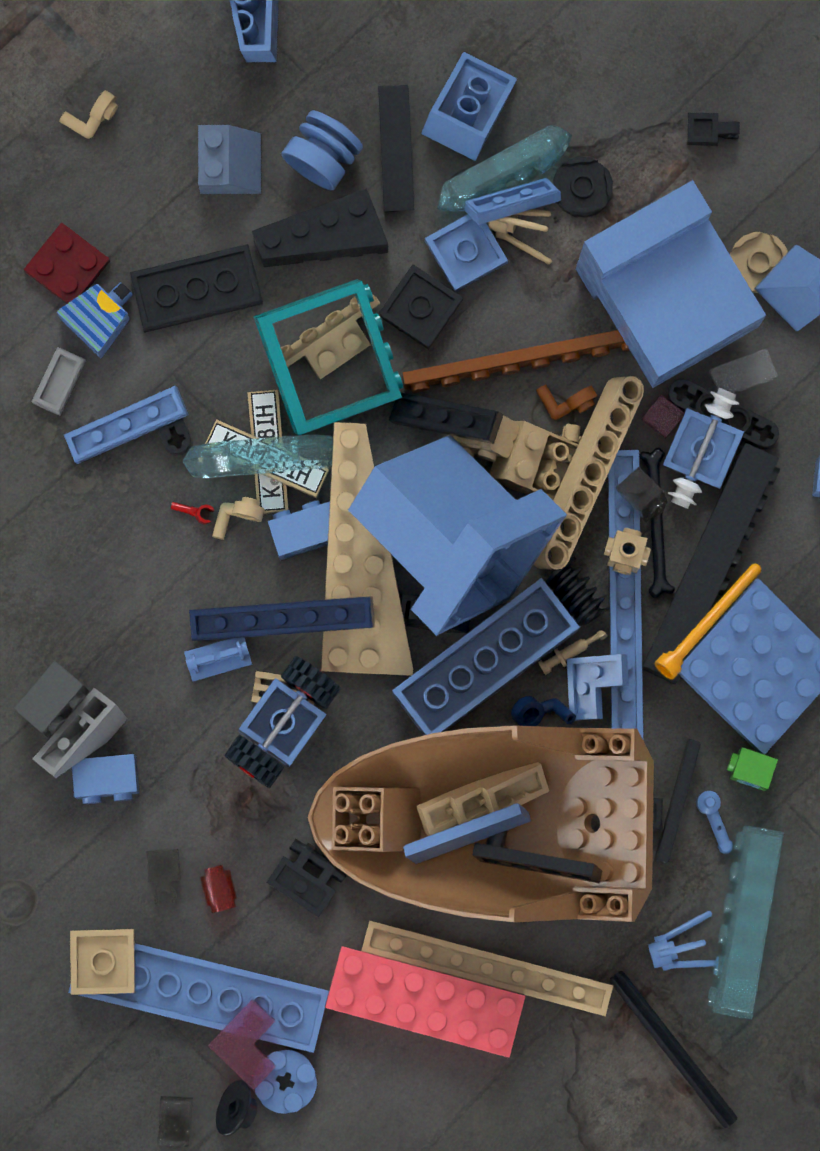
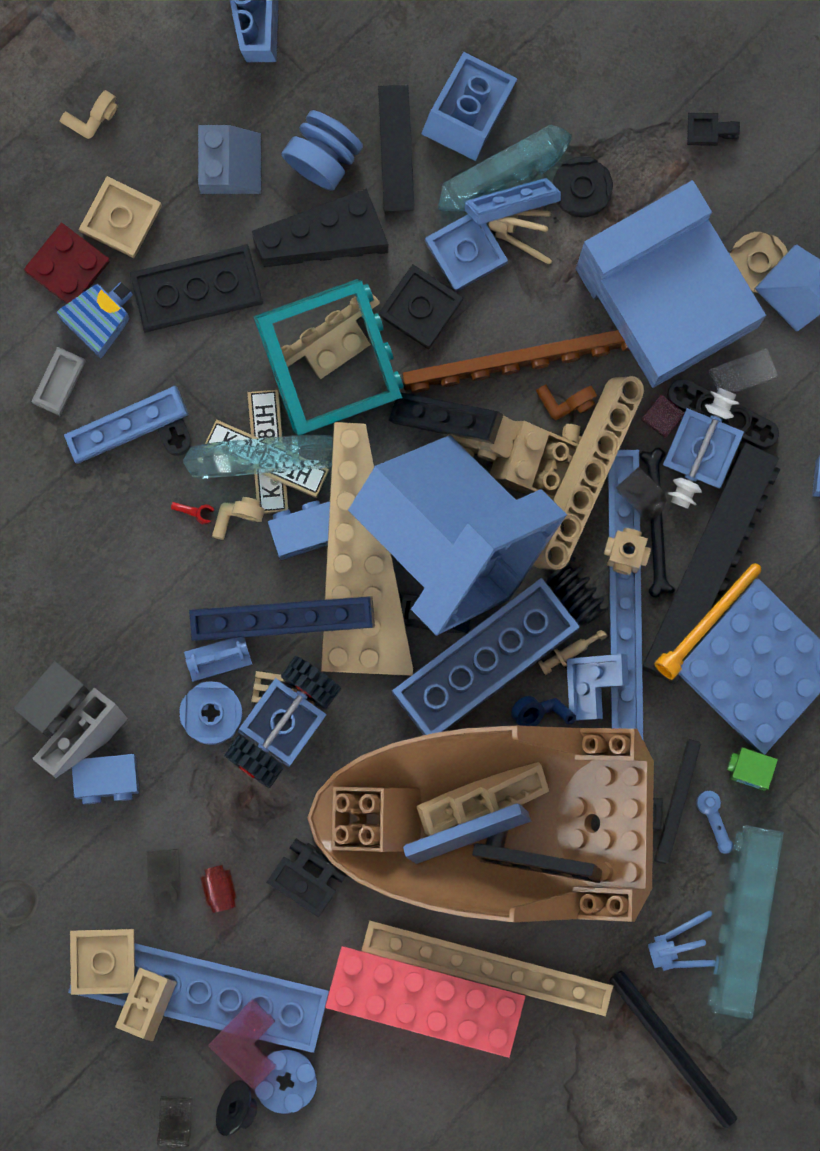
(120, 217): none -> tan plate
(146, 1004): none -> tan hinge
(223, 726): none -> medium blue plate

